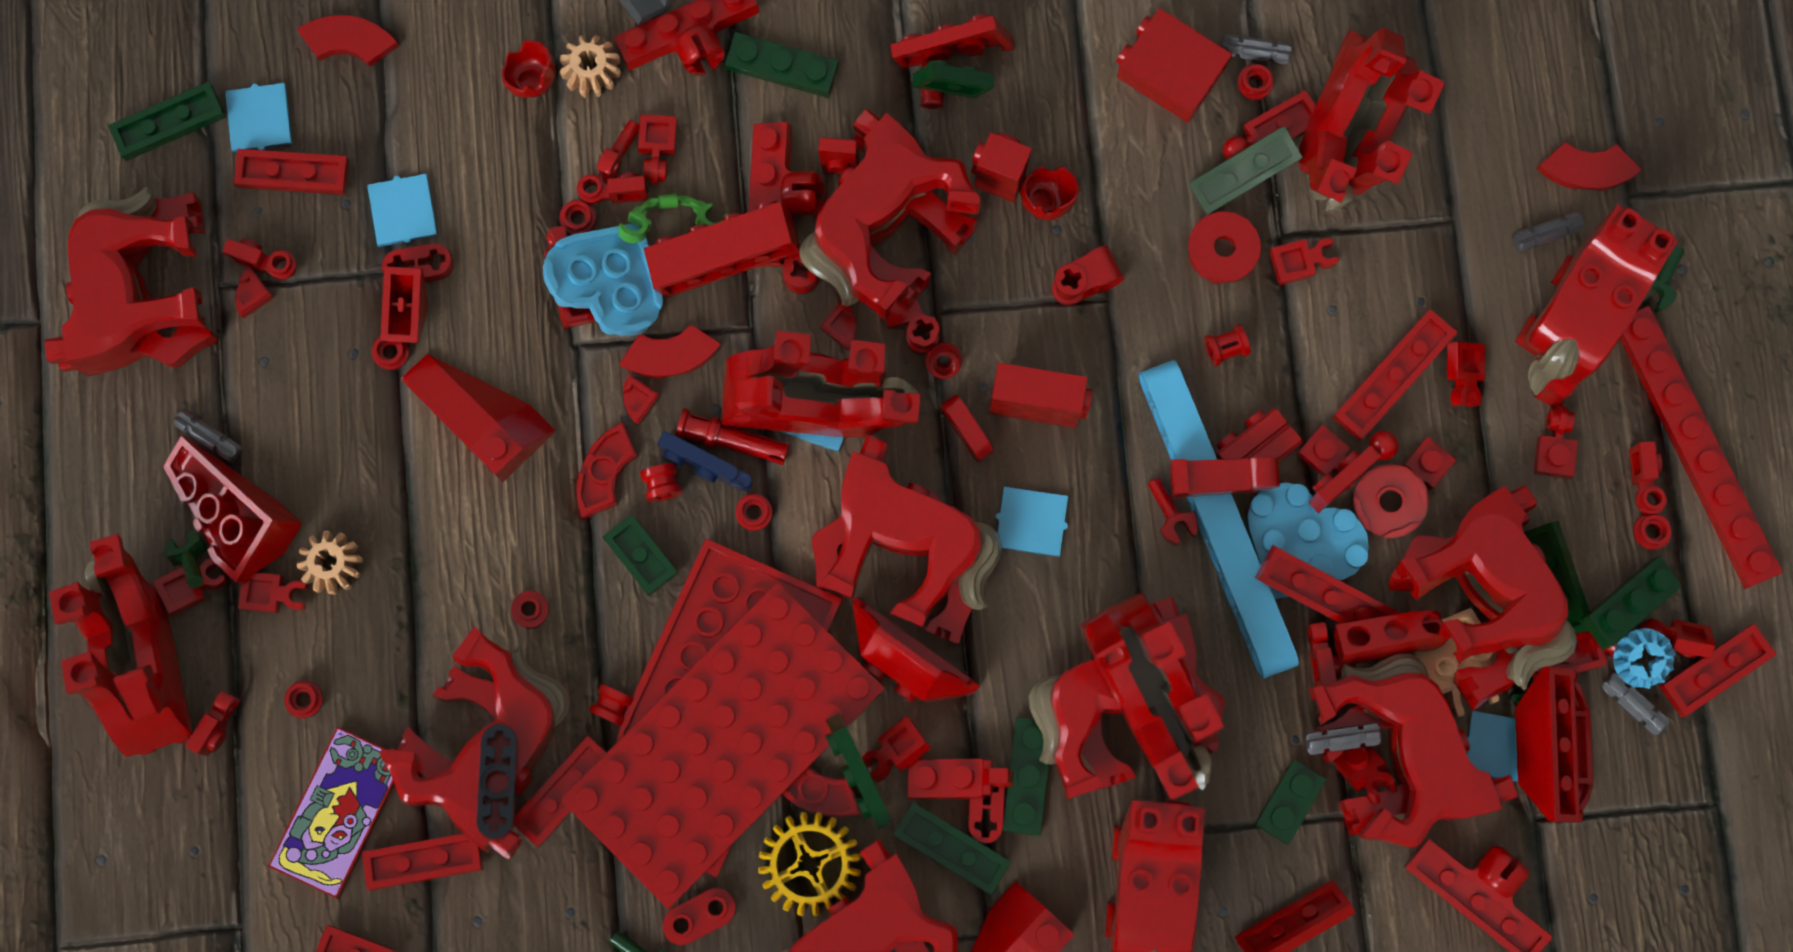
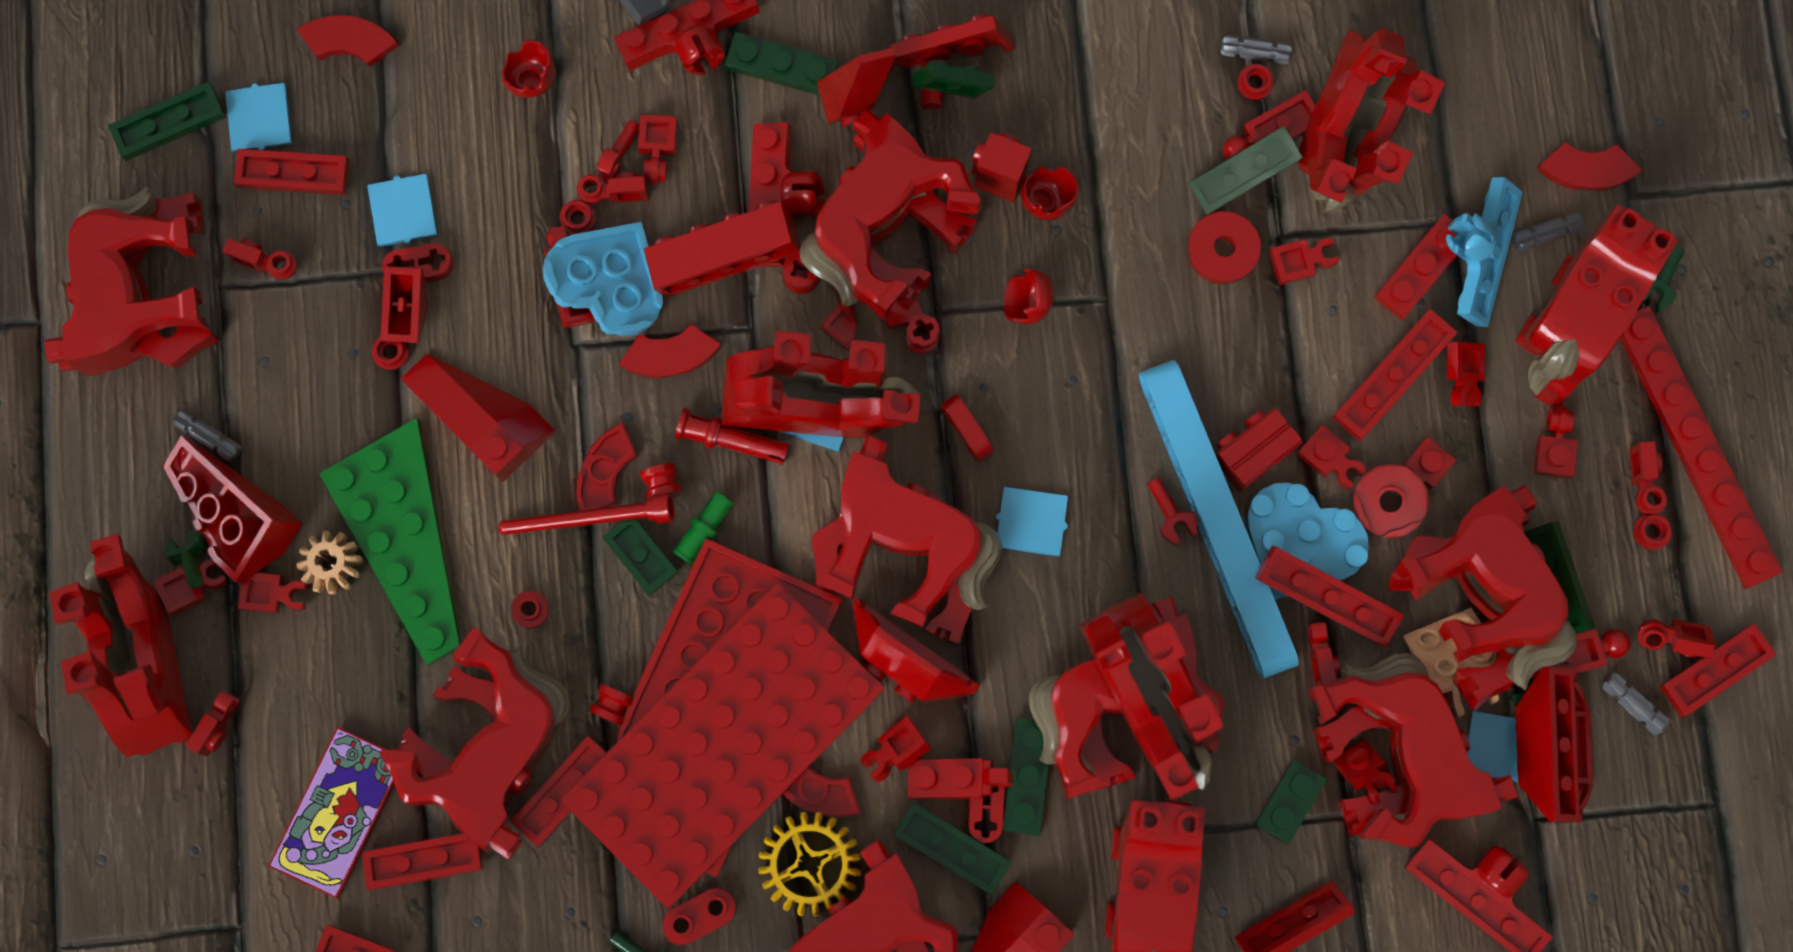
(250, 293): red tile -> none
(292, 696): red plate -> none
(395, 521): none -> green wing
(508, 753): black beam -> none
(591, 53): light nougat gear -> none
(638, 399): red tile -> none
(657, 509): none -> red piece
(665, 201): bright green piece -> none
(703, 527): none -> green pin
(707, 465): dark blue hinge -> none
(745, 504): red plate -> none
(837, 154): red plate -> none
(856, 86): none -> red wedge
(856, 772): dark green plate -> none
(947, 369): red plate -> none
(1028, 297): none -> red hair
(1040, 395): red brick -> none
(1092, 275): red piece -> none
(1172, 64): red brick -> none
(1222, 476): red leg -> none
(1240, 345): red bush -> none
(1343, 738): flat silver axle -> none
(1382, 446): red plate -> none
(1387, 636): red leg -> none
(1418, 271): none -> red plate
(1484, 247): none -> medium azure plate
(1631, 602): dark green plate -> none
(1631, 648): medium azure gear -> none

